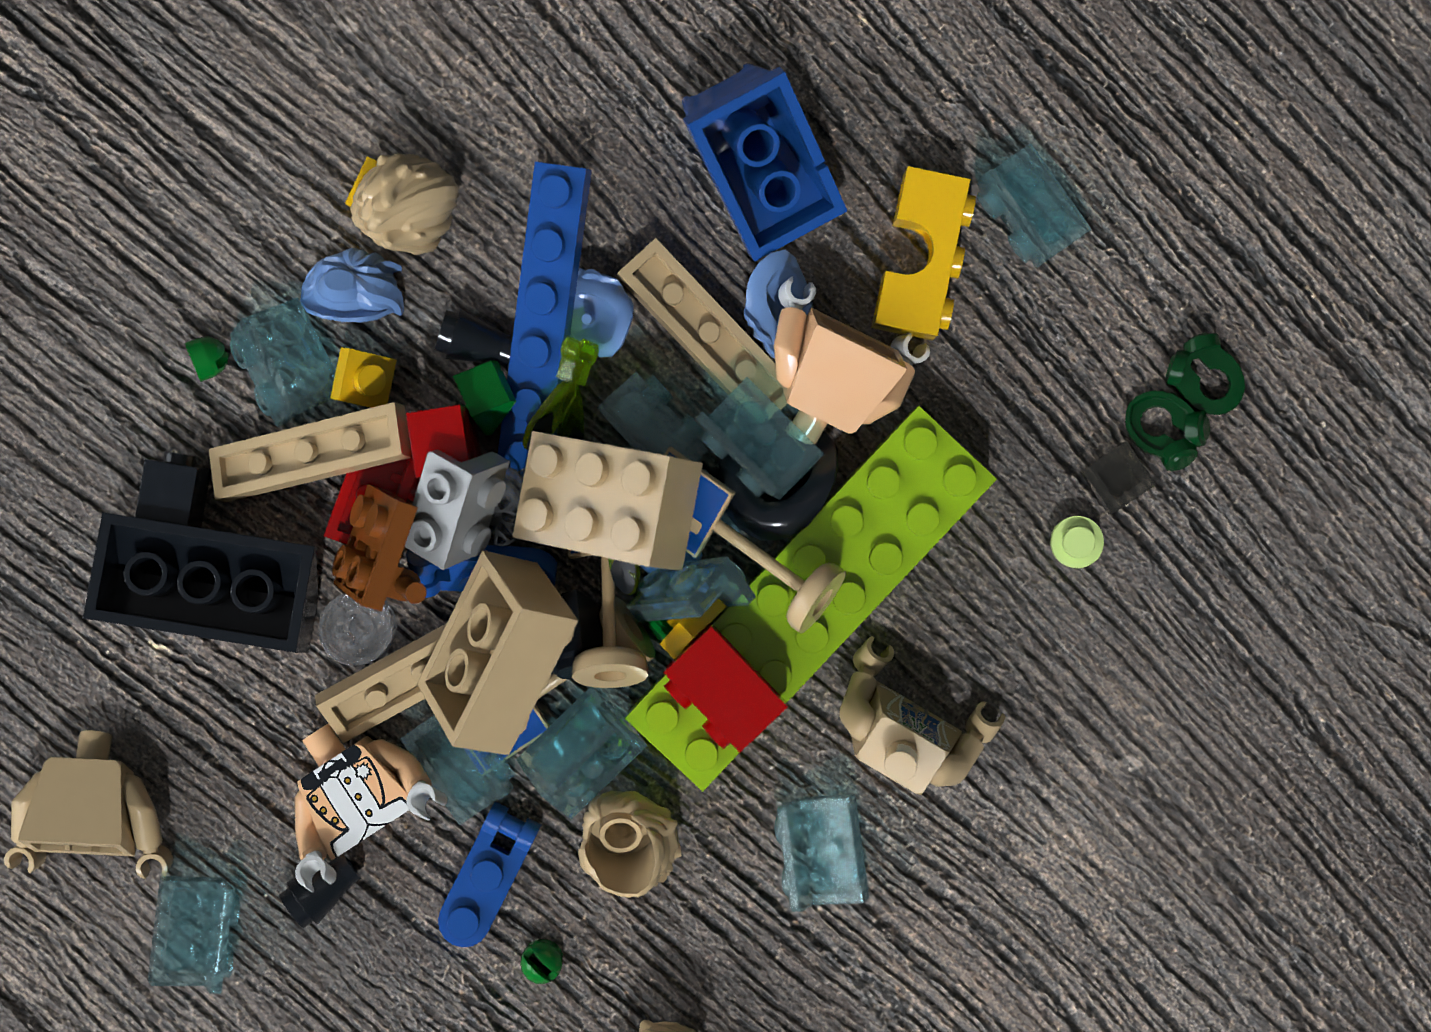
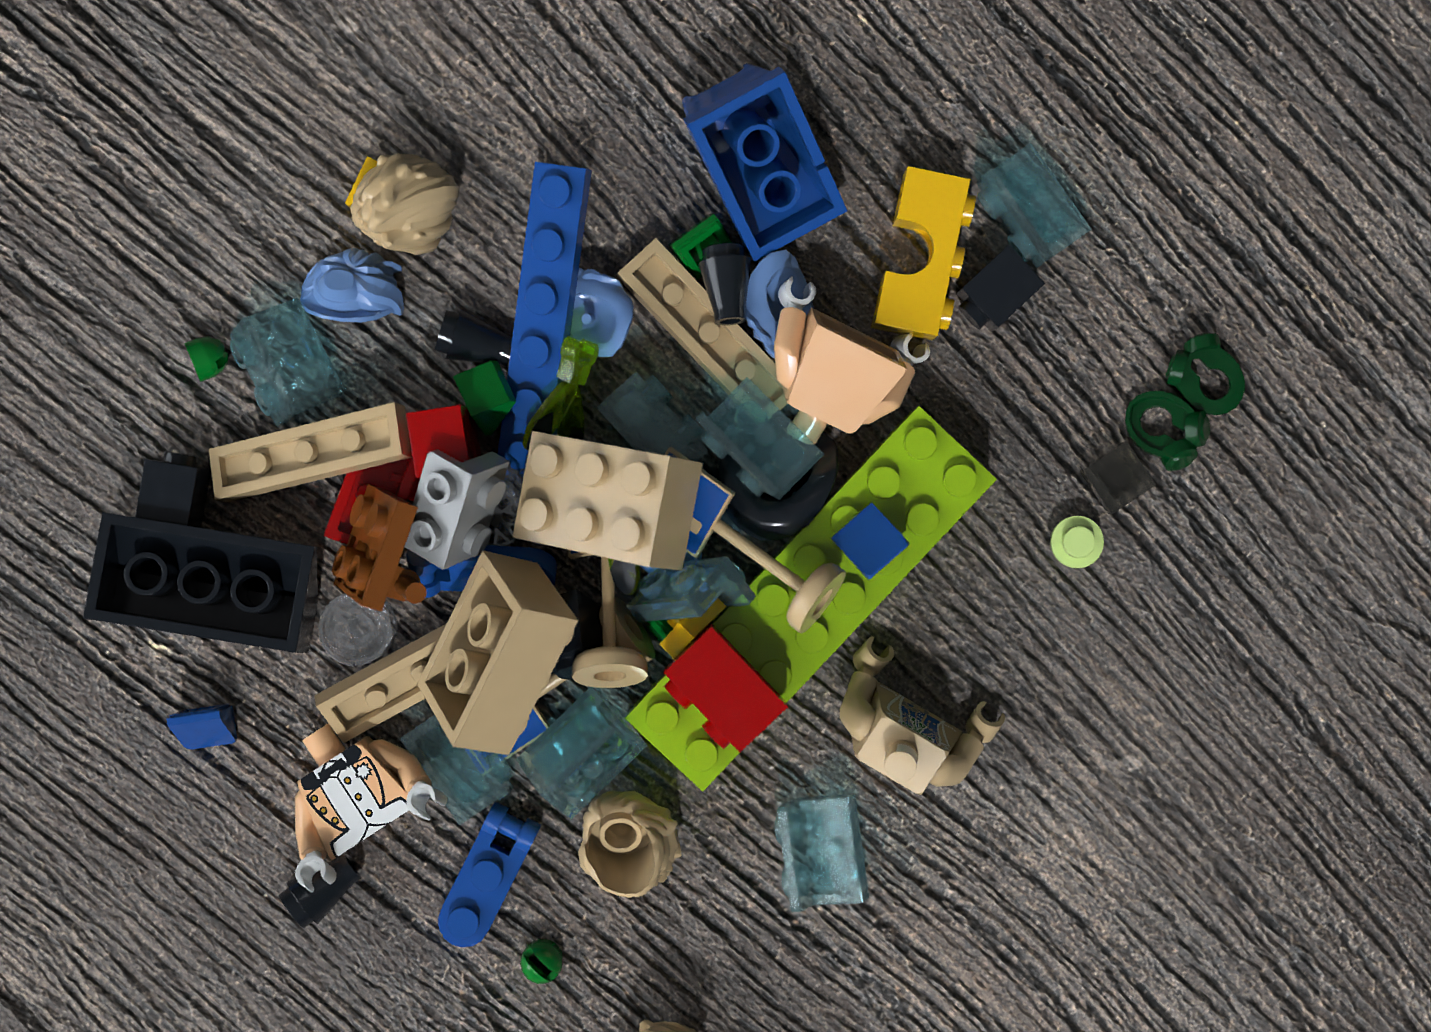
(86, 809): tan torso -> none
(193, 932): clear light blue bracket -> none
(204, 726): none -> blue slope
(362, 378): yellow plate -> none
(690, 244): none -> green slope
(726, 281): none -> black cone
(870, 541): none -> blue slope
(998, 290): none -> black brick

